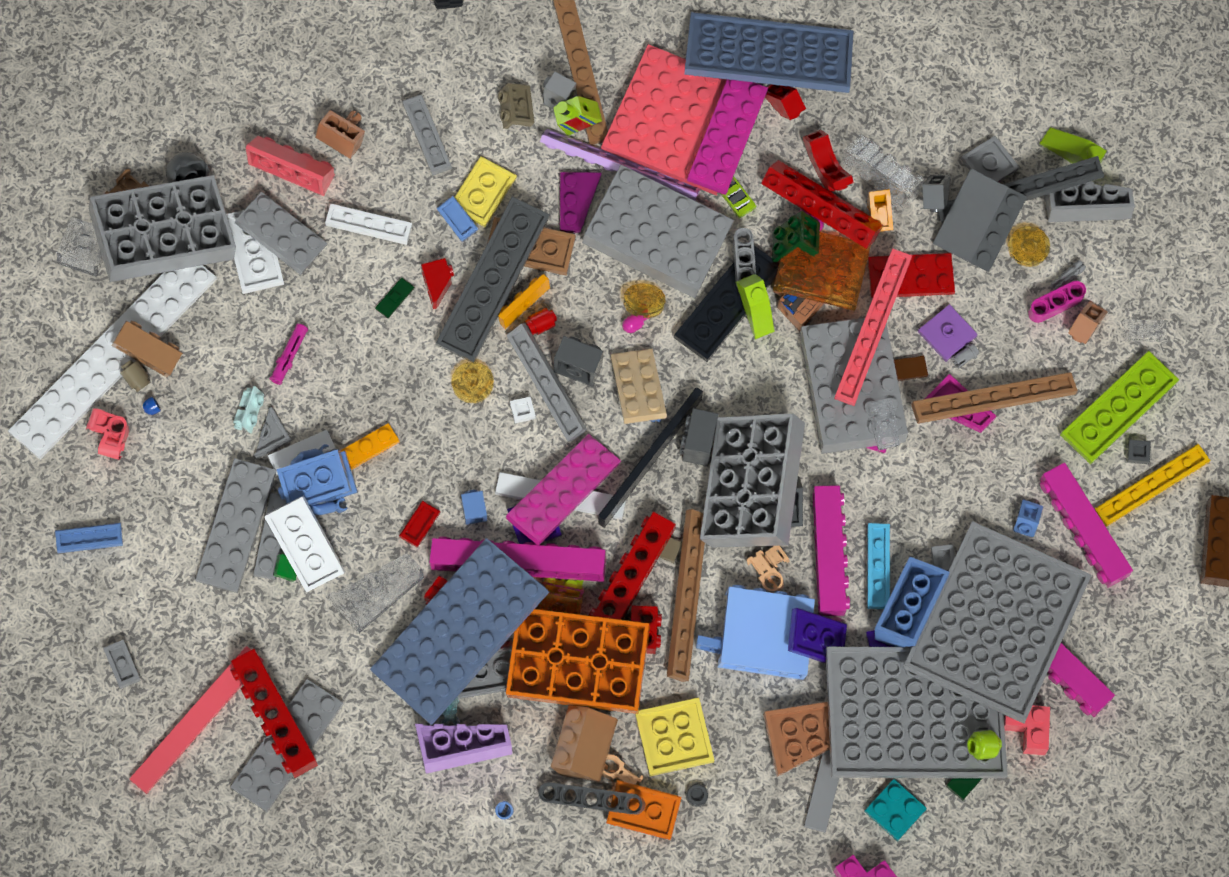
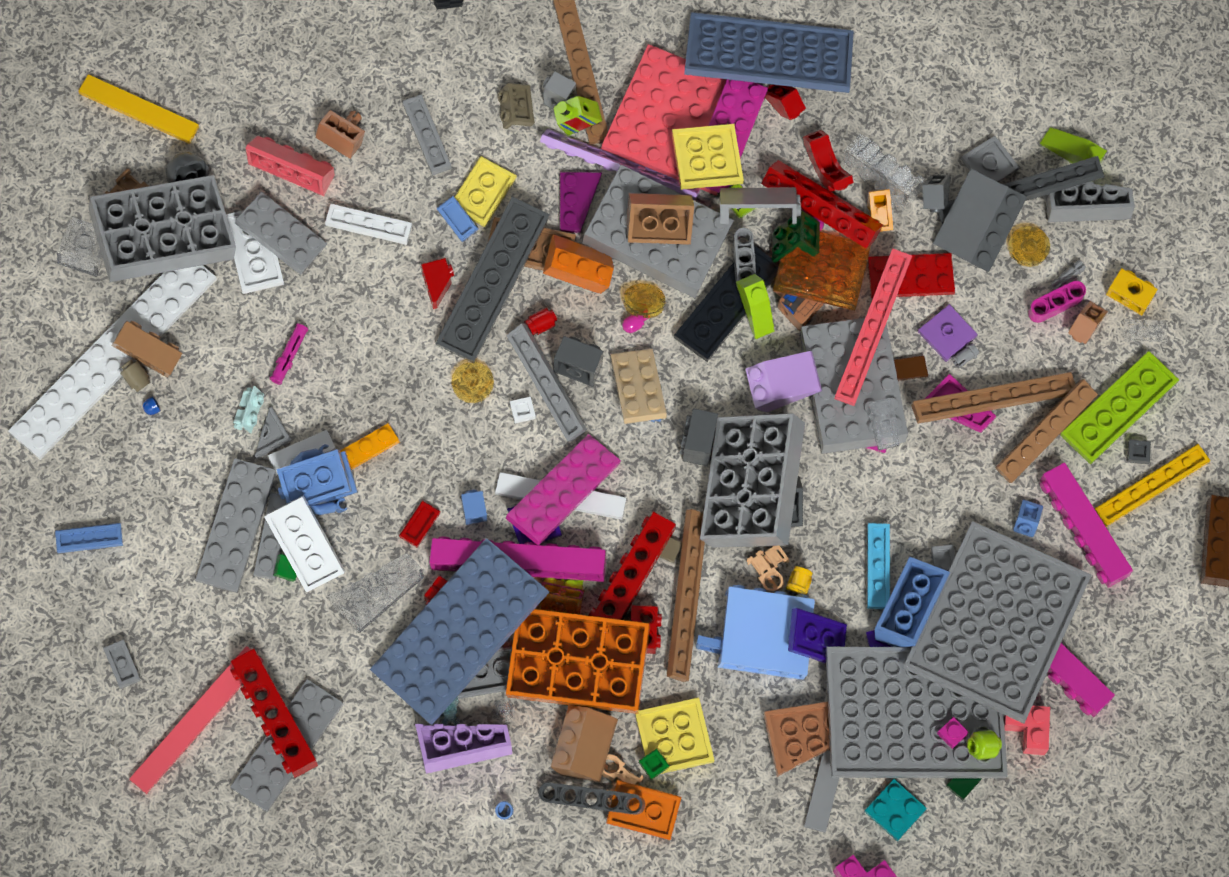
(104, 423): coral piece -> none
(138, 109): none -> yellow tile
(394, 298): dark green piece -> none
(503, 710): none -> clear tile
(523, 301): light orange tile -> none
(578, 265): none -> orange slope
(649, 458): black tile -> none
(653, 764): none -> green tile
(659, 218): none -> medium nougat slope
(697, 795): dark grey tile -> none
(707, 156): none -> light yellow plate
(759, 198): none -> light grey panel
(783, 381): none -> lavender slope
(799, 580): none -> yellow piece
(829, 551): dark pink brick -> none
(952, 733): none -> dark pink plate
(1046, 431): none -> medium nougat plate
(1135, 301): none -> yellow brick

